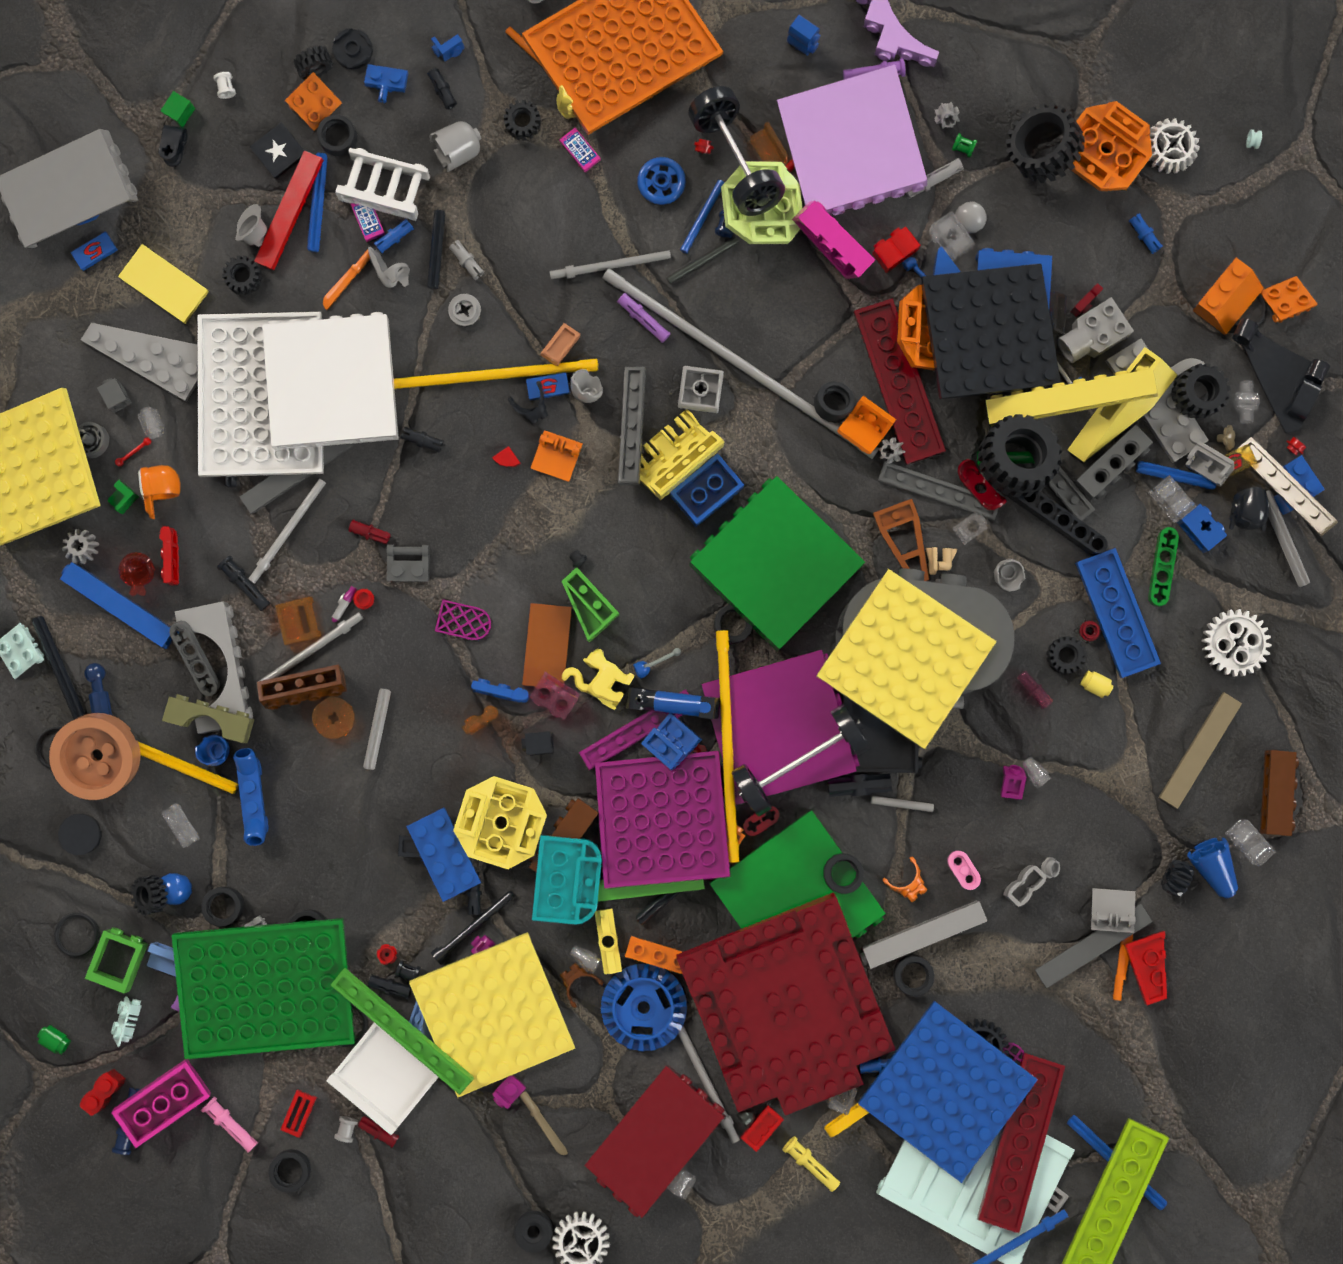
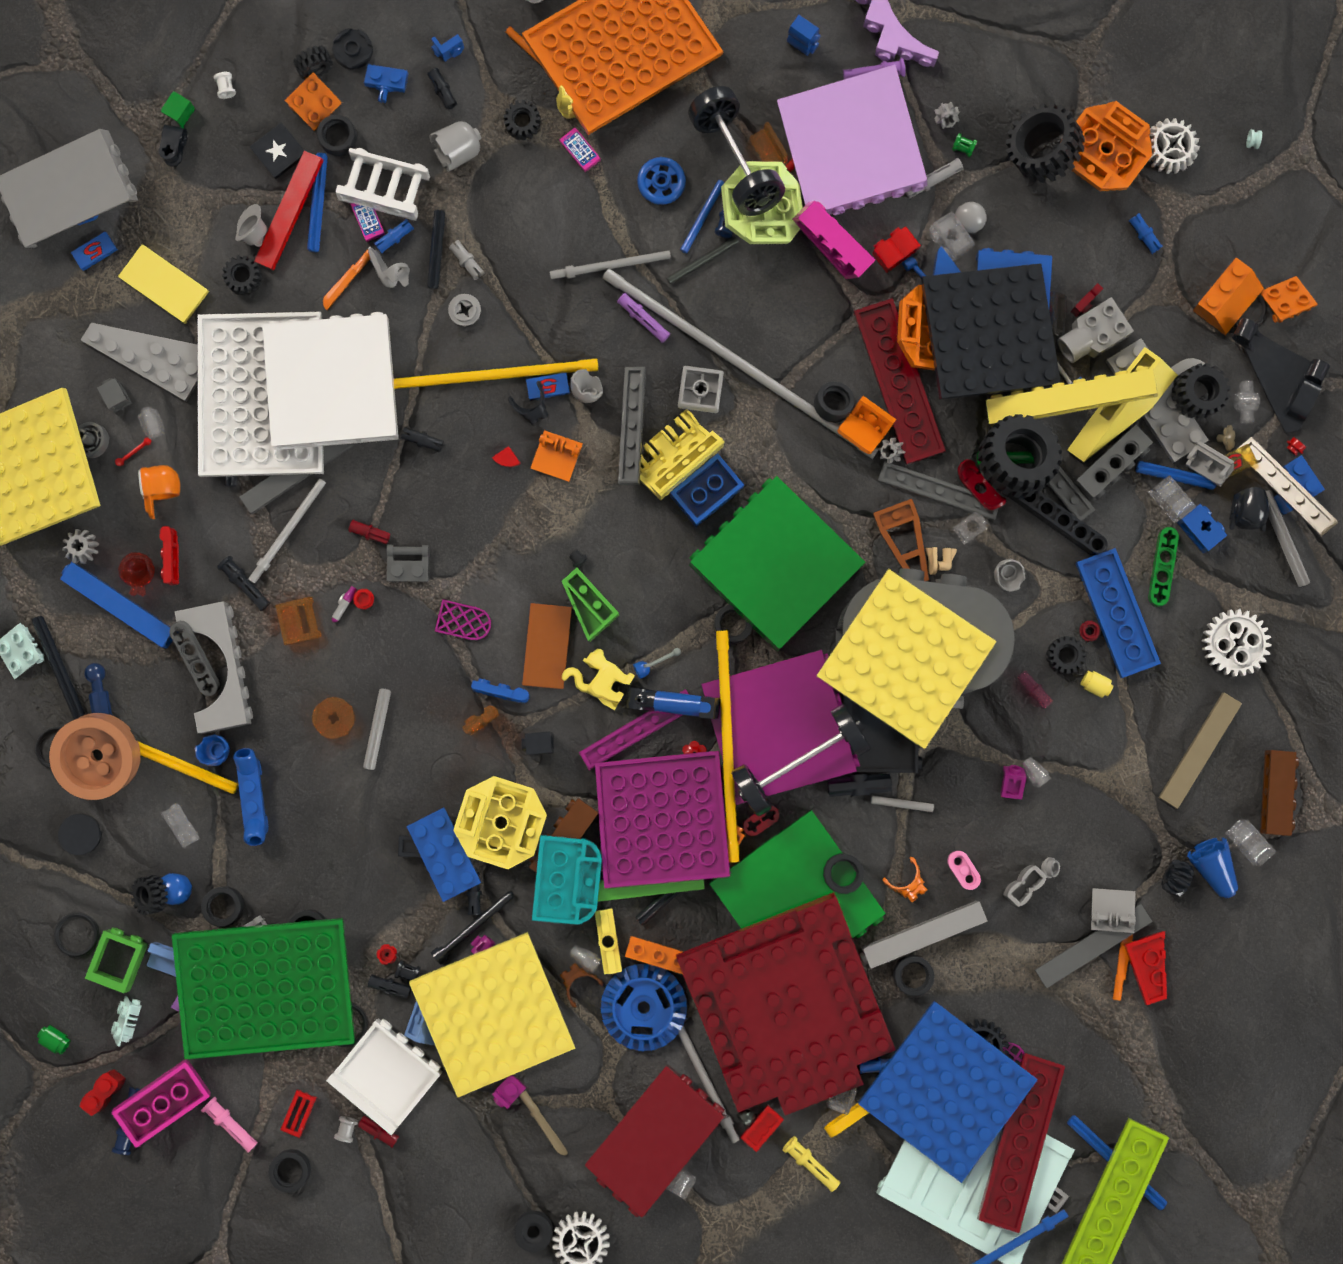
(122, 497): green panel -> none
(233, 726): olive arch -> none
(301, 686): reddish brown brick -> none
(343, 627): light grey bar -> none
(402, 1031): bright green tile -> none
(557, 691): clear pink brick -> none
(560, 344): nougat tile -> none
(671, 741): blue slope -> none
(703, 146): red plate -> none

